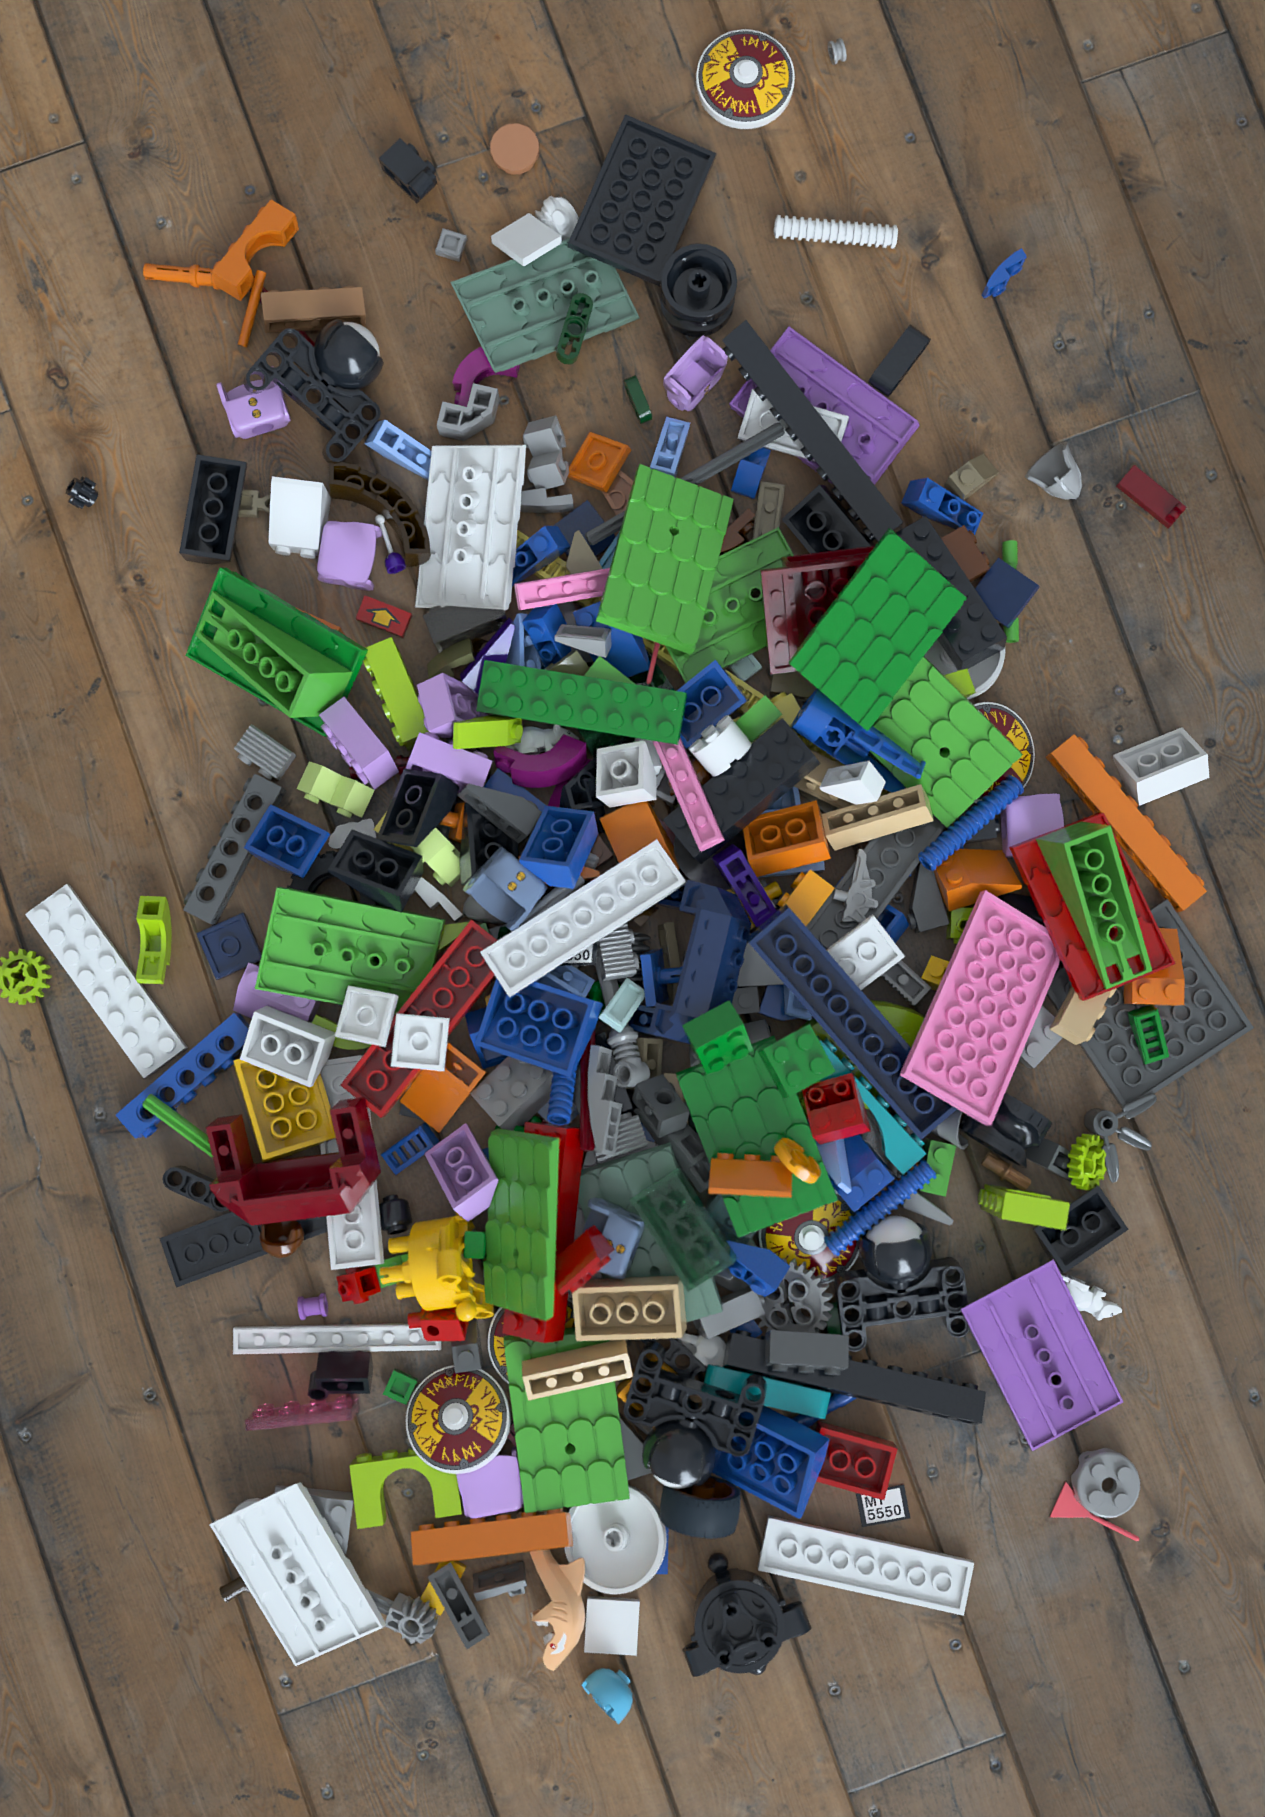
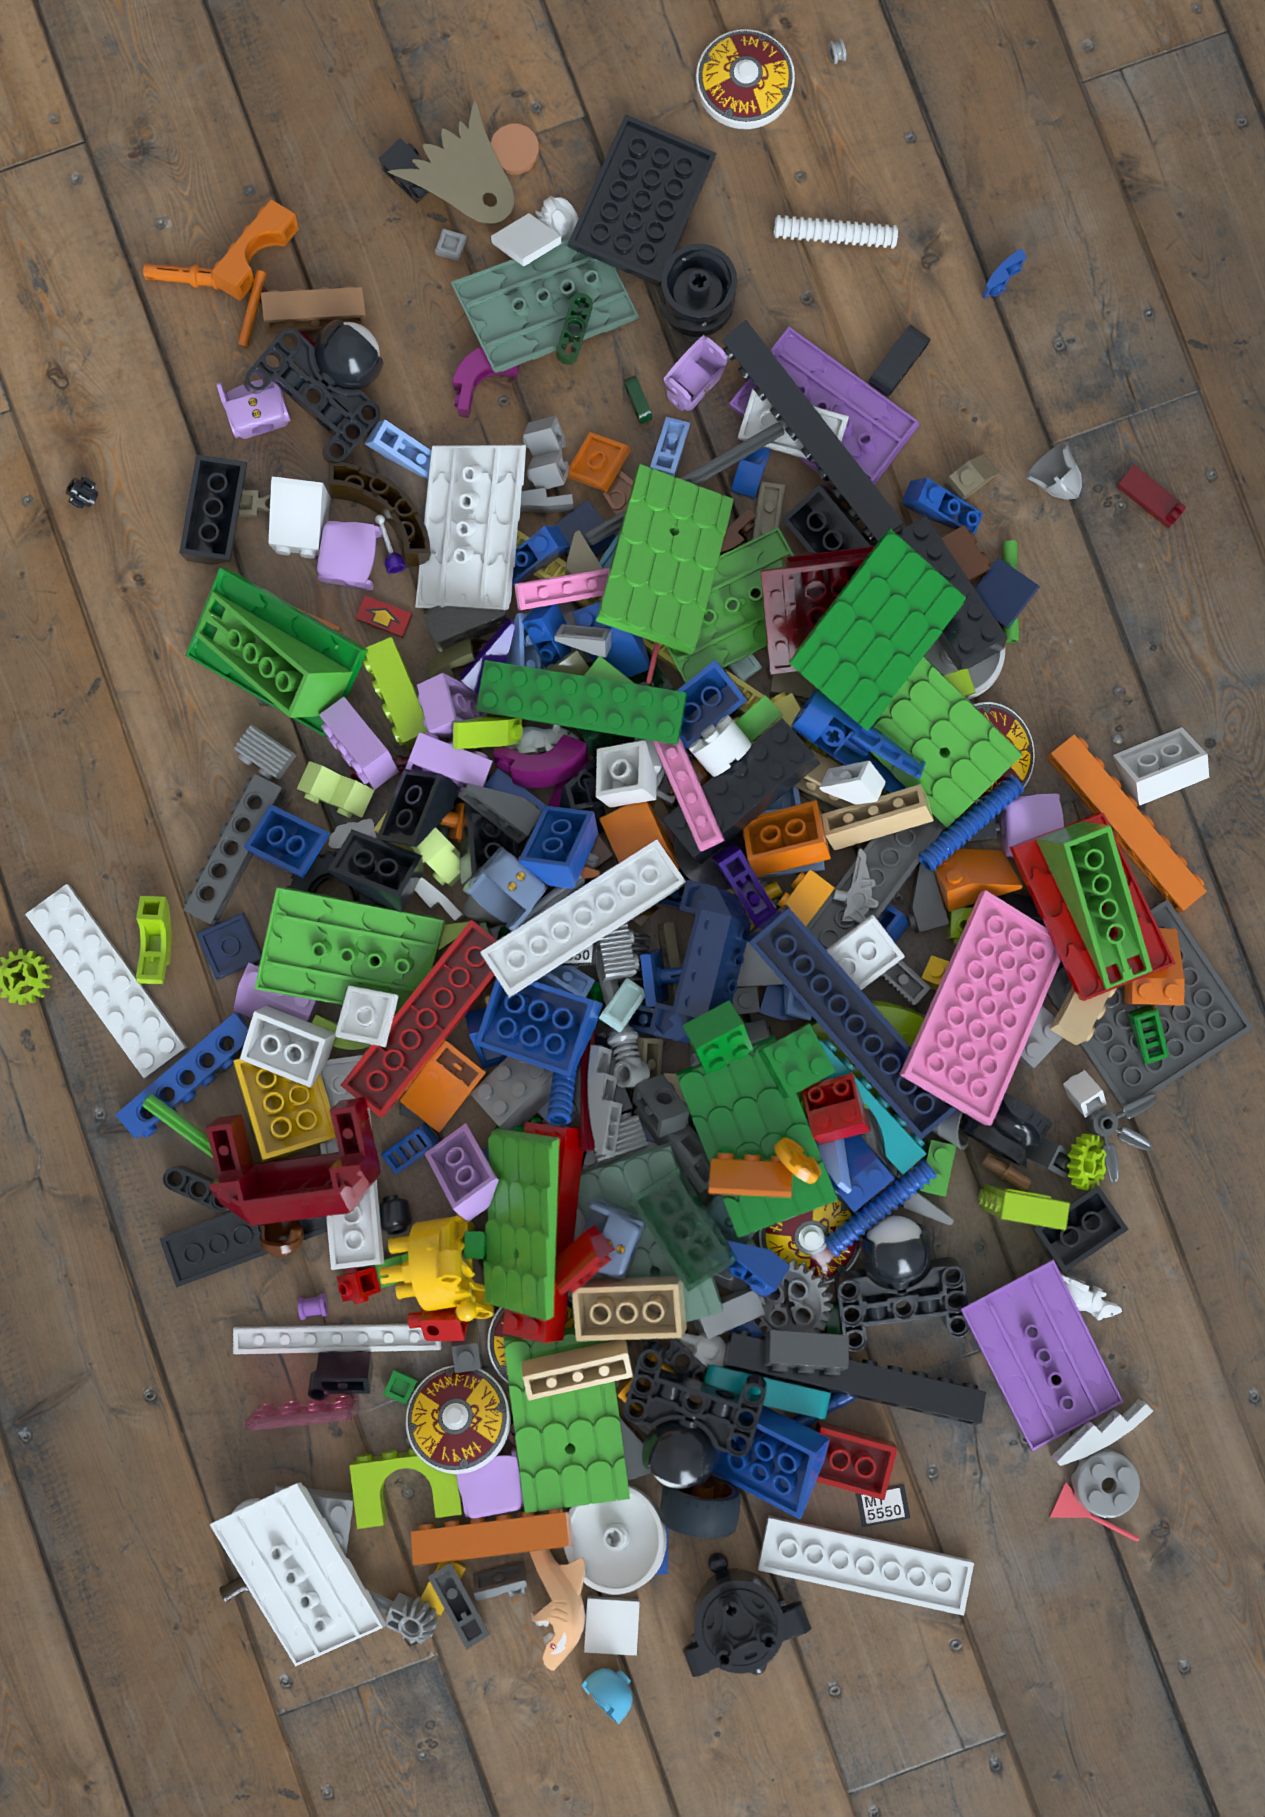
(420, 1042): white tile -> none
(464, 172): none -> dark tan piece
(464, 422): light grey brick -> none
(1084, 1093): none -> white brick
(1093, 1438): none -> white slope

